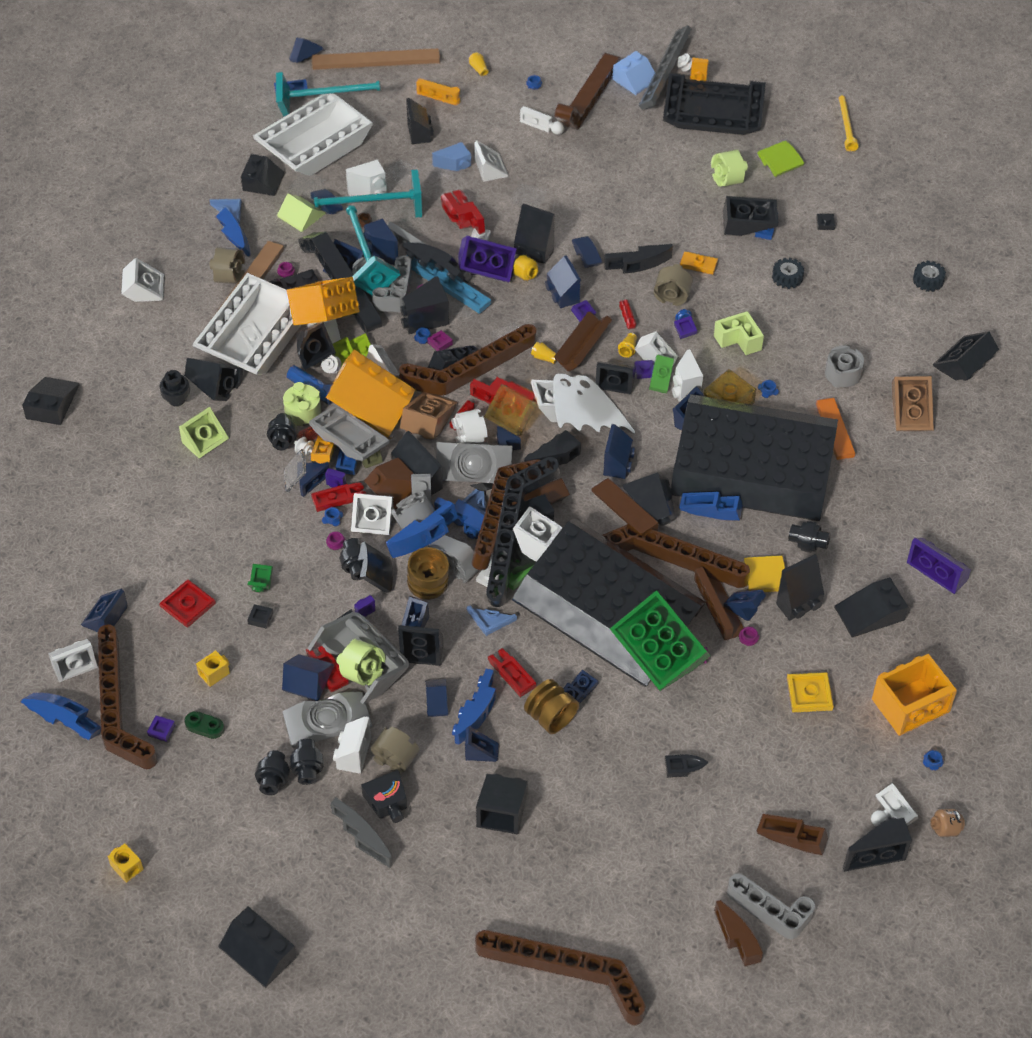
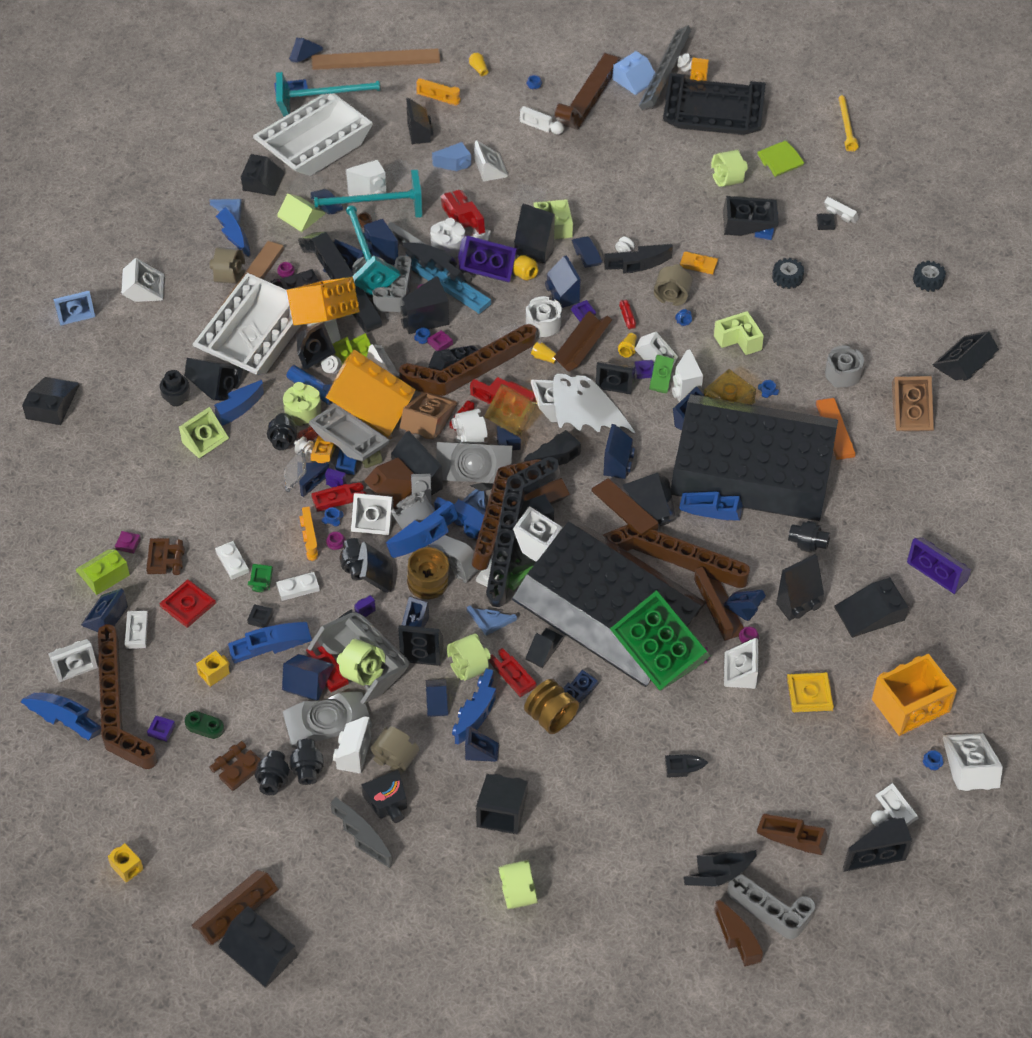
(74, 307): none -> light blue slope
(104, 571): none -> lime slope
(127, 542): none -> magenta plate
(136, 629): none -> white plate
(159, 553): none -> reddish brown plate
(232, 560): none -> white plate
(239, 402): none -> blue slope
(240, 770): none -> reddish brown plate
(249, 893): none -> reddish brown panel
(271, 638): none -> blue slope
(297, 586): none -> white plate
(309, 534): none -> light orange plate
(447, 236): none -> white brick
(468, 657): none -> yellowish green brick
(518, 884): none -> yellowish green brick
(543, 647): none -> black slope
(544, 316): none -> white brick
(559, 966): reddish brown beam -> none
(563, 221): none -> yellowish green slope
(624, 245): none -> white wheel
(685, 327): dark purple plate -> none
(719, 867): none -> black slope
(742, 665): none -> white slope
(764, 573): yellow tile -> none
(846, 213): none -> white plate
(947, 822): medium nougat head -> none
(972, 762): none -> white slope

